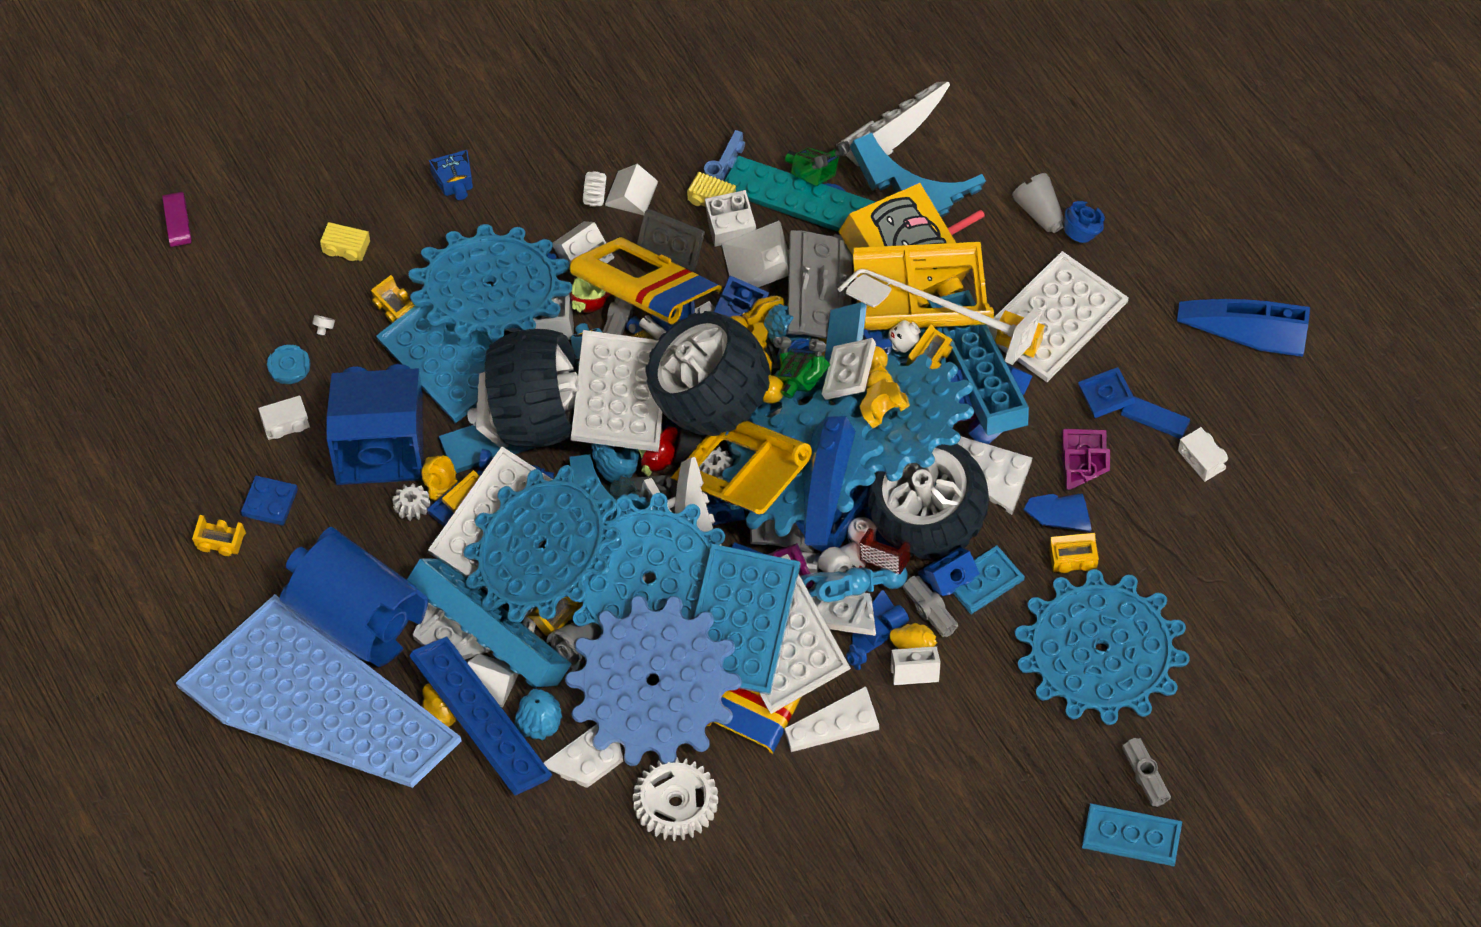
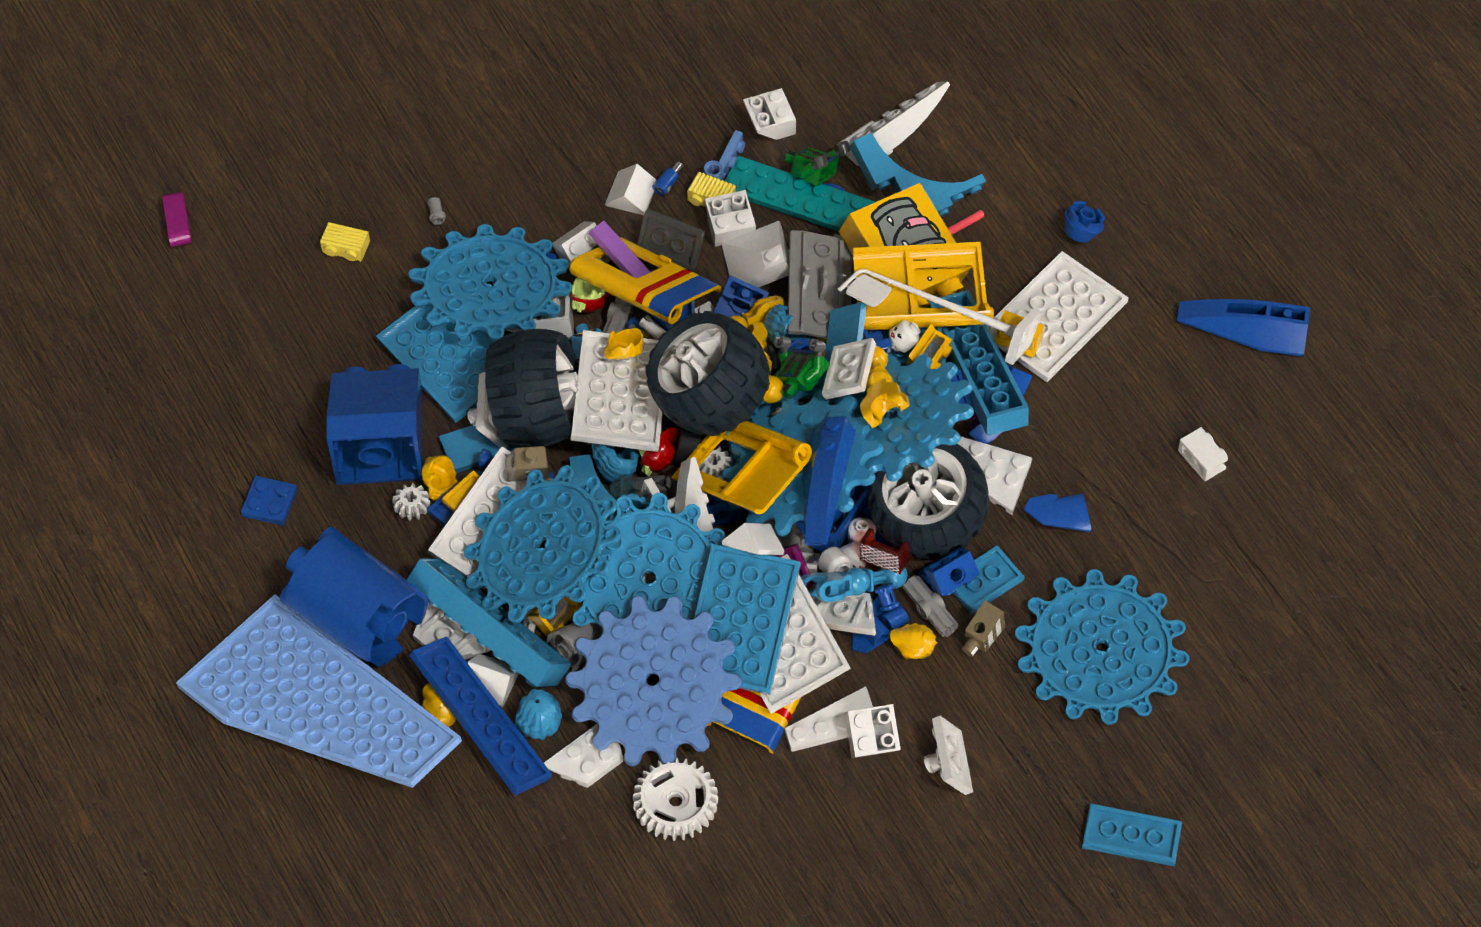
(218, 537): yellow window -> none
(284, 417): white brick -> none
(288, 364): dark azure tile -> none
(323, 323): white tile -> none
(391, 299): yellow window -> none
(436, 215): none -> light grey pin
(452, 174): blue torso -> none
(525, 461): none -> dark tan torso
(594, 188): white gear -> none
(618, 250): none -> medium lavender tile
(624, 344): none -> yellow hair
(667, 180): none -> blue piece
(755, 539): none -> white slope
(771, 114): none -> white slope
(856, 656): blue plate -> none
(872, 731): none -> white slope
(886, 597): none -> blue bush
(915, 665): white brick -> none
(949, 756): none -> white plate
(983, 628): none -> dark tan torso
(1040, 202): light grey cone -> none
(1073, 552): yellow window -> none
(1084, 456): magenta slope -> none
(1106, 392): blue plate -> none
(1151, 783): light grey piece -> none
(1156, 417): blue tile -> none

